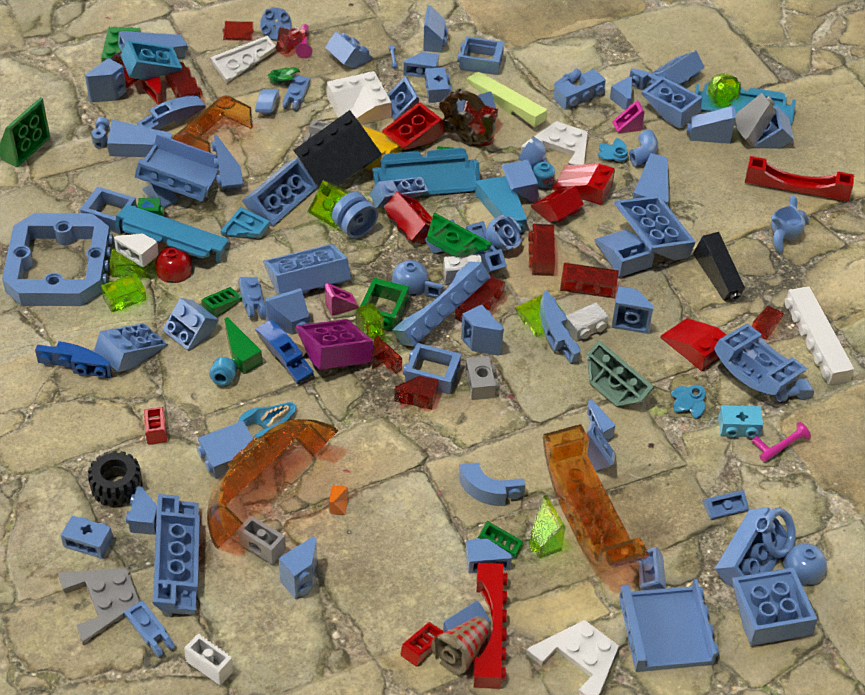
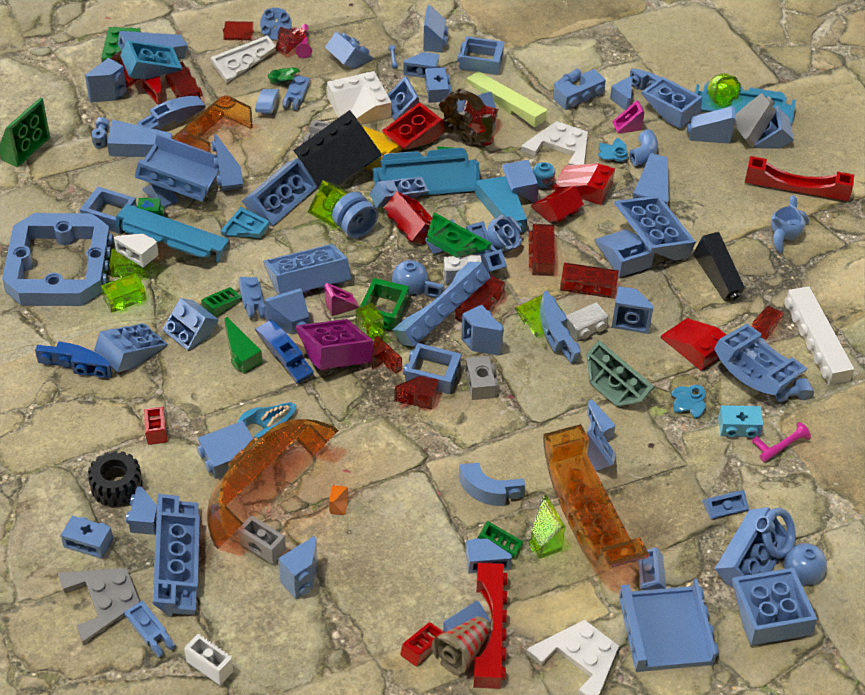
(173, 265): red cylinder -> none
(223, 371): dark azure head -> none
(534, 152): medium blue cylinder -> none
(681, 68): medium blue slope -> none

